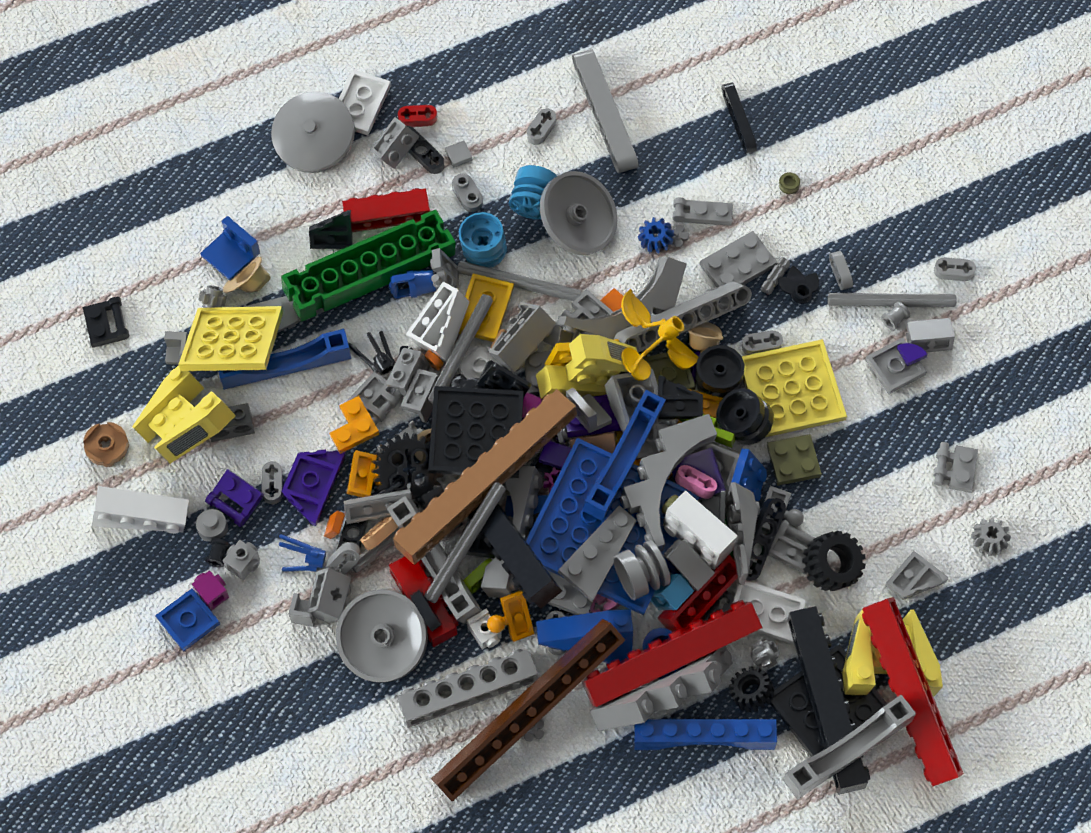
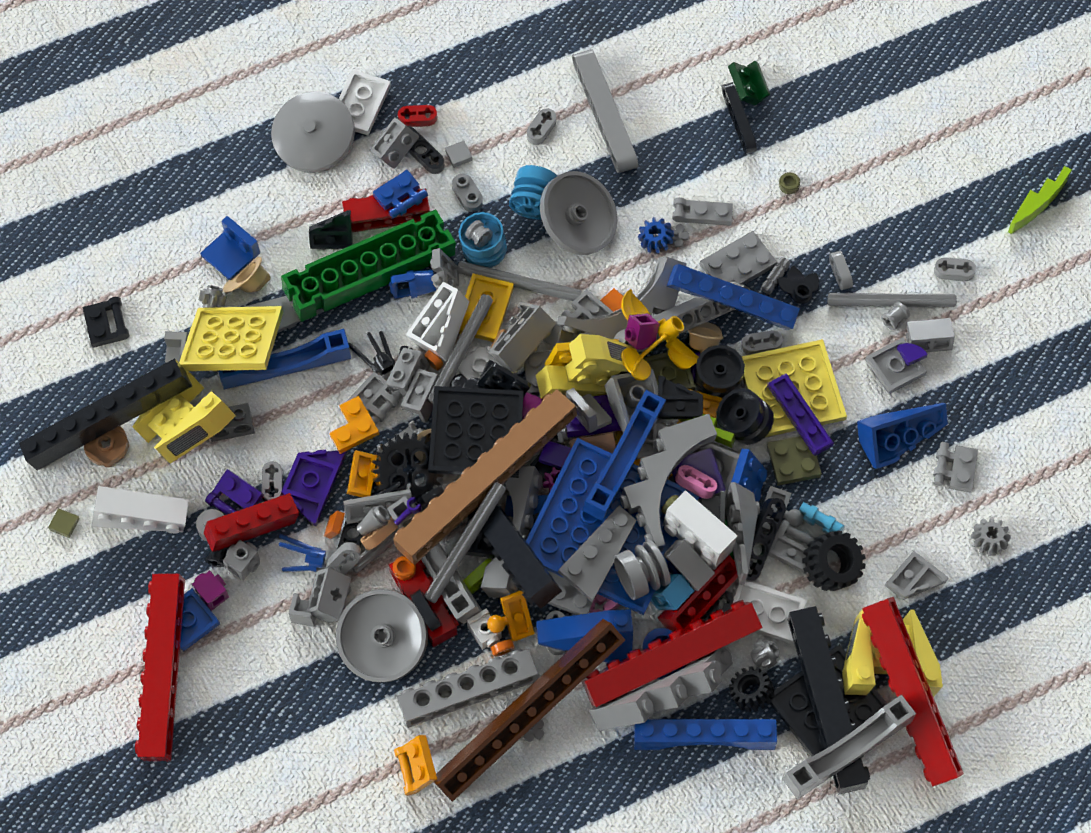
(63, 523): none -> olive tile
(105, 414): none -> black brick
(161, 667): none -> red brick
(251, 522): none -> red brick
(375, 519): none -> light grey cone
(396, 190): none -> blue plate
(403, 568): none -> orange tile
(408, 511): none -> dark purple hand
(421, 764): none -> light orange plate
(478, 233): none -> light grey wheel
(502, 648): none -> orange tile
(641, 331): none -> magenta brick
(734, 296): none -> blue arch
(749, 82): none -> dark green bracket
(800, 414): none -> dark purple tile
(814, 516): none -> medium azure plate
(893, 433): none -> blue wedge
(1038, 202): none -> lime slope

